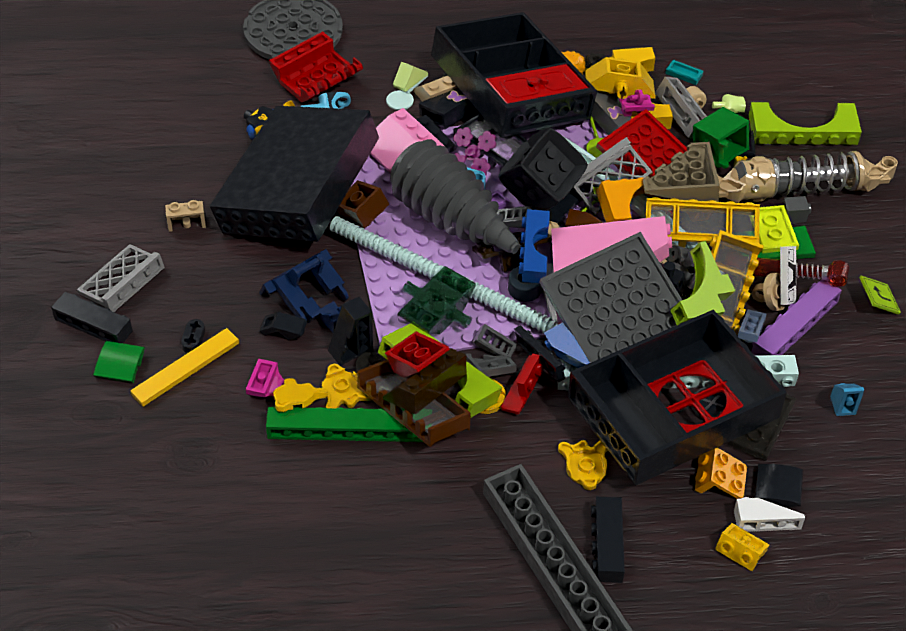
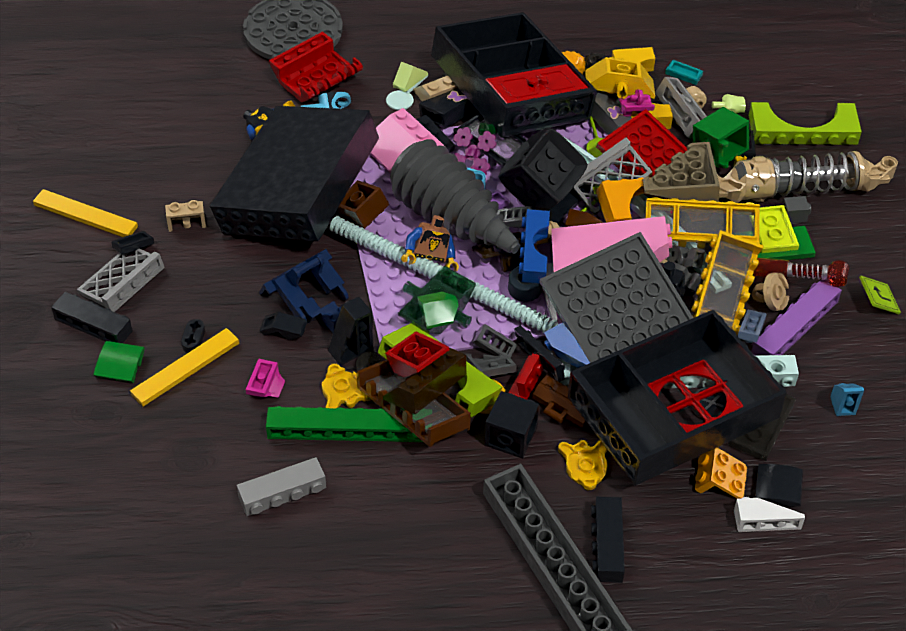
(85, 213): none -> yellow tile
(132, 242): none -> black tile
(281, 486): none -> light grey brick
(295, 394): yellow tile -> none
(431, 242): none -> torso
(438, 308): none -> slope
(486, 127): none -> dark green piece
(511, 424): none -> black brick
(555, 396): none -> reddish brown piece
(708, 290): lime arch -> none
(741, 546): yellow bracket -> none
(787, 275): white tile -> none

